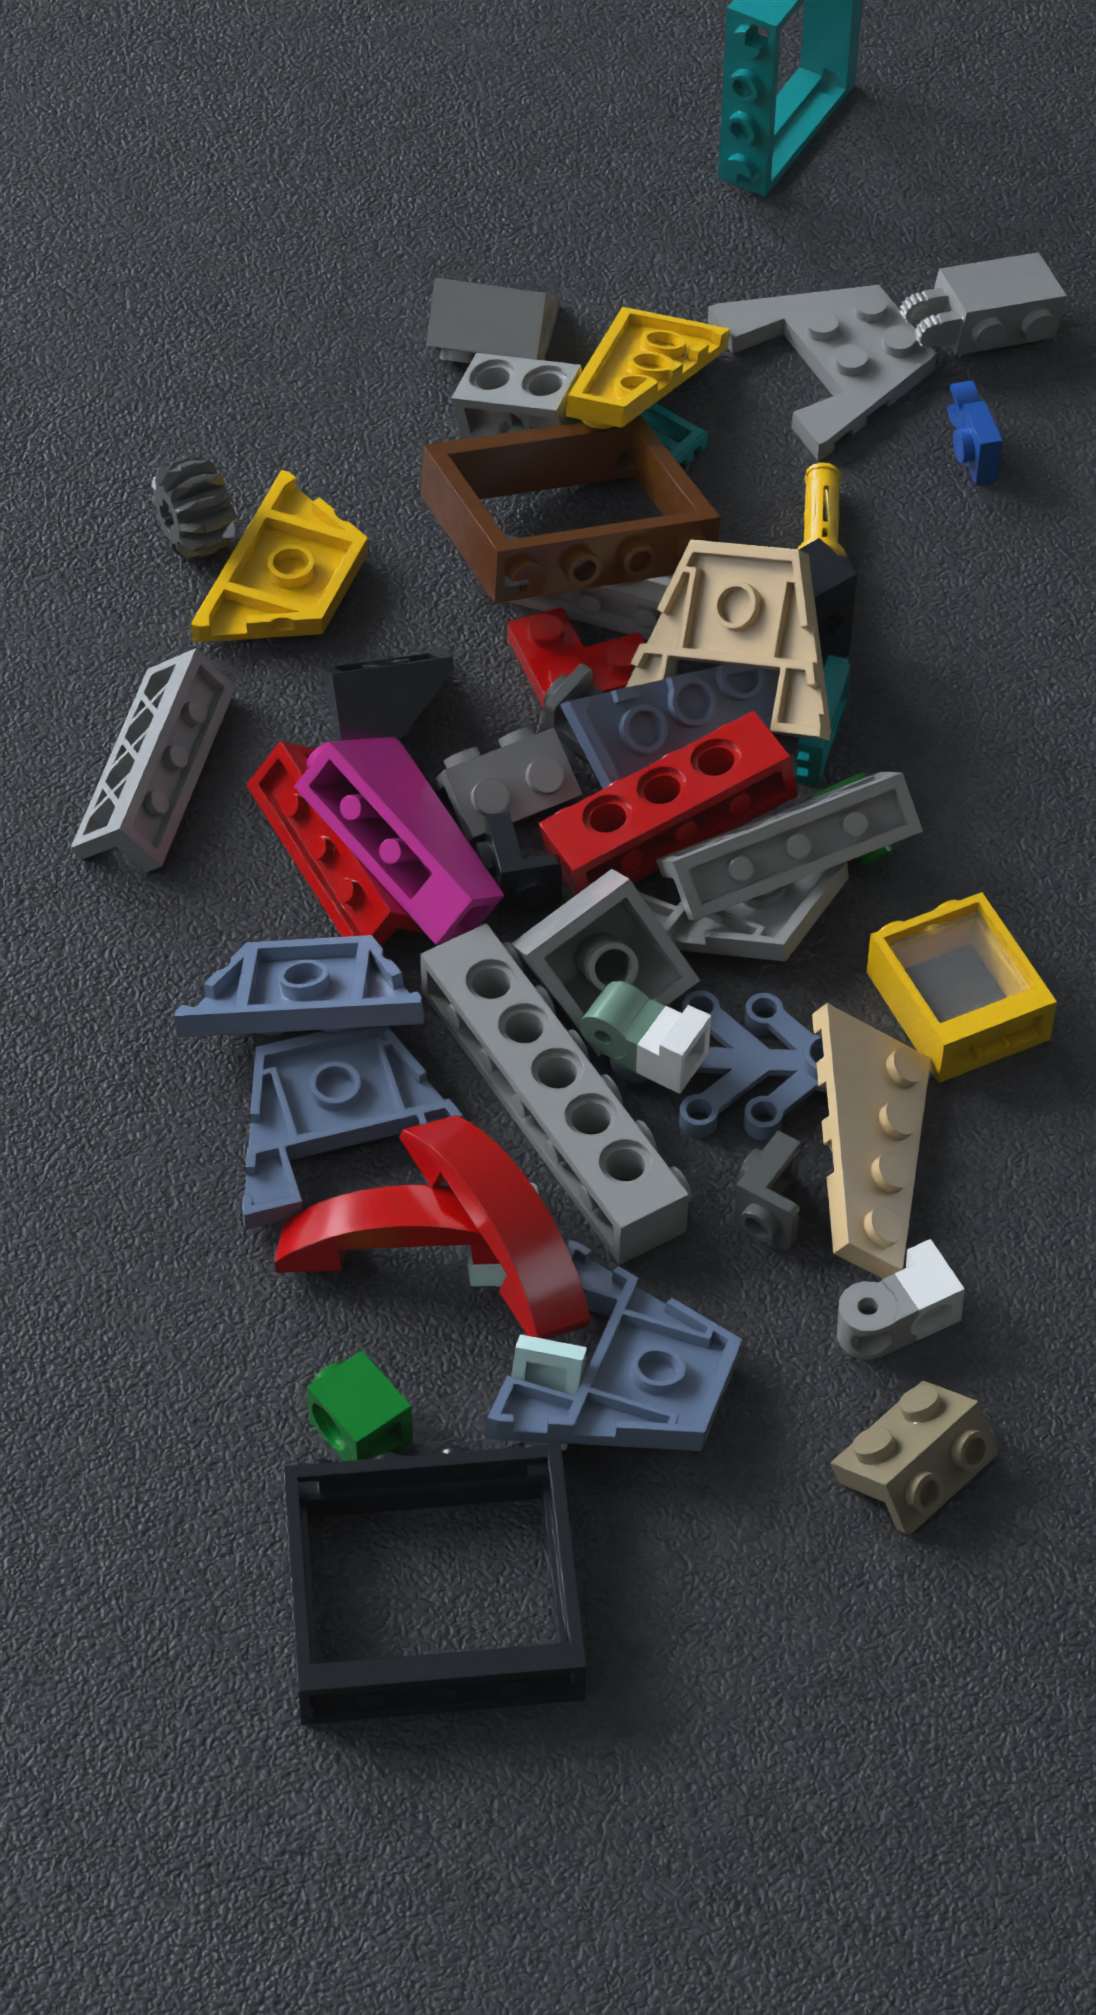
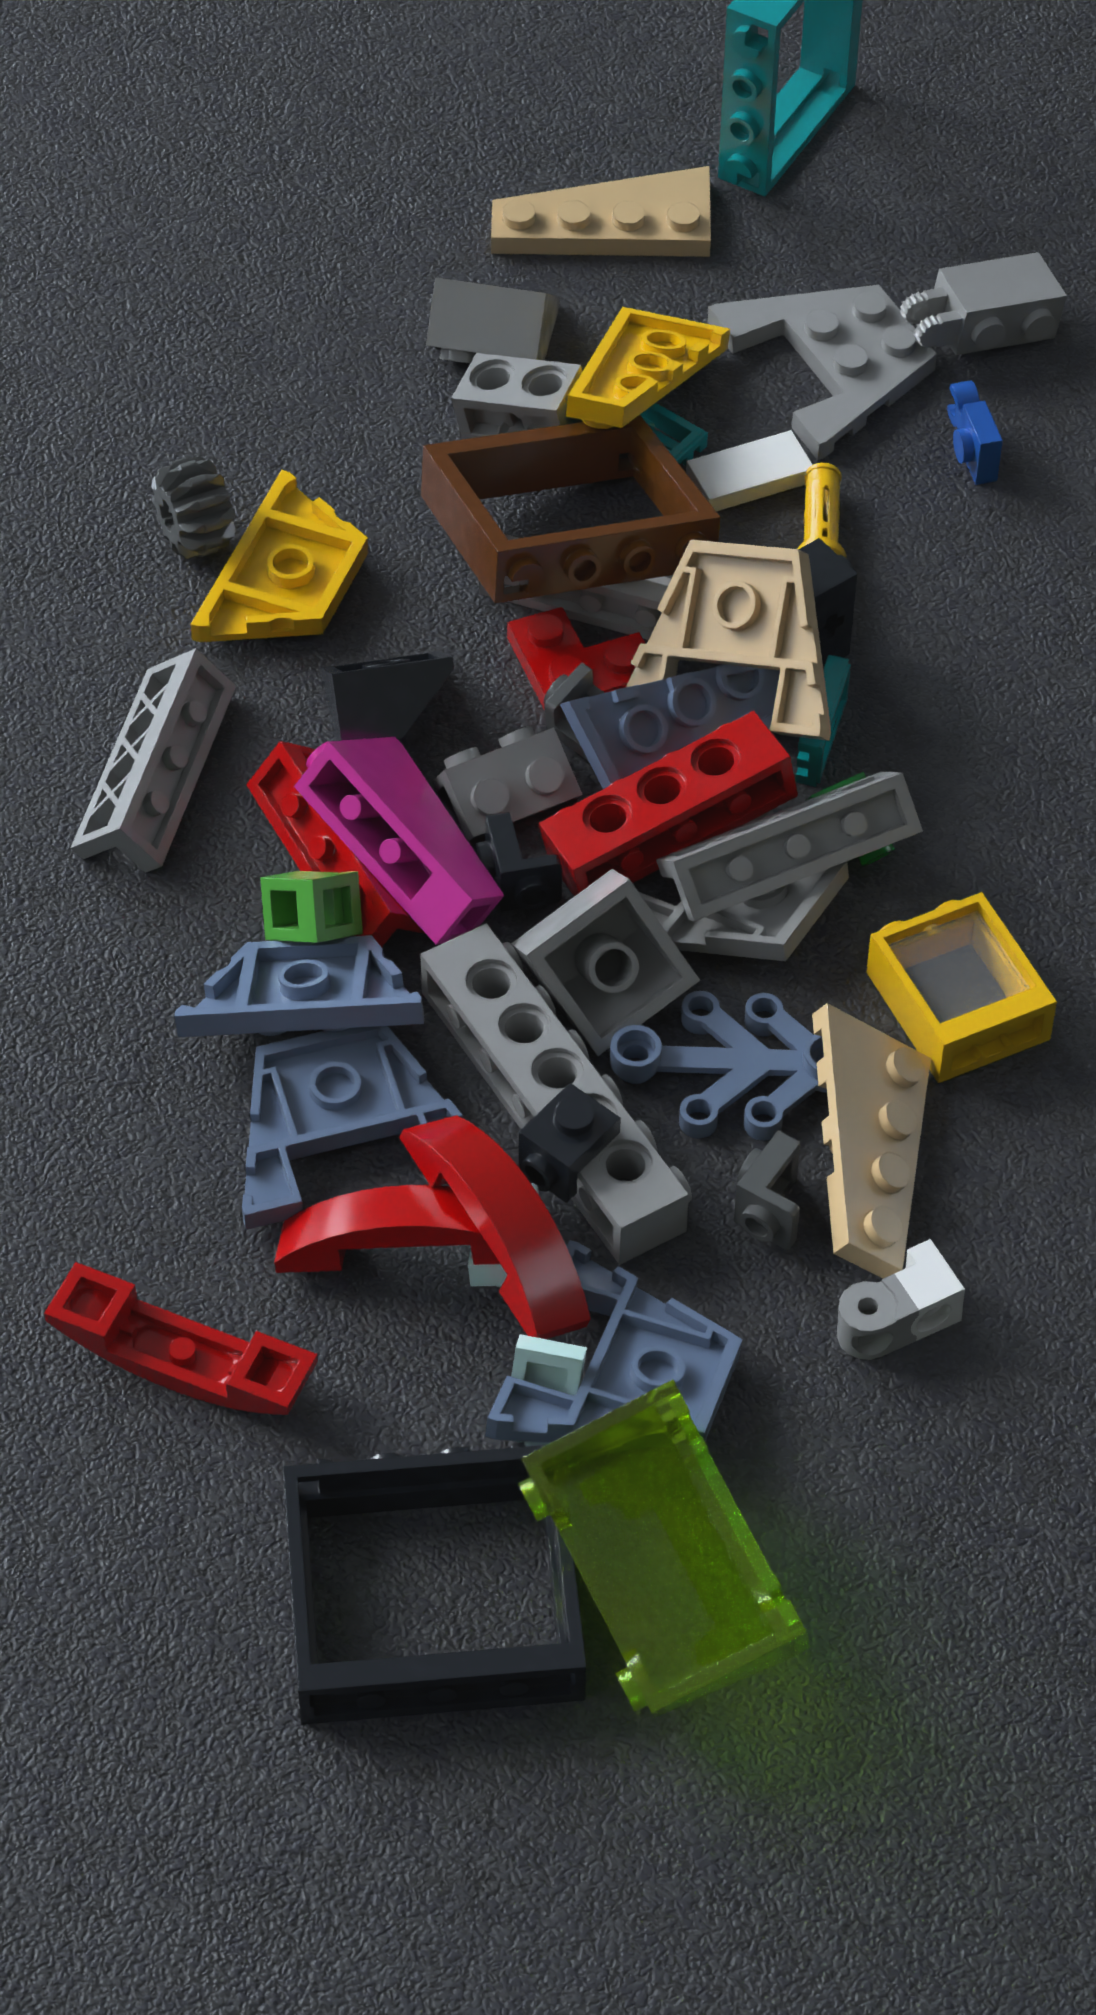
(177, 1351): none -> red slope
(311, 906): none -> bright green brick
(359, 1410): green brick -> none
(564, 1140): none -> black bracket
(620, 217): none -> tan wing
(647, 1035): leg -> none
(663, 1552): none -> clear neon green windscreen
(750, 470): none -> white tile
(918, 1453): dark tan bracket -> none

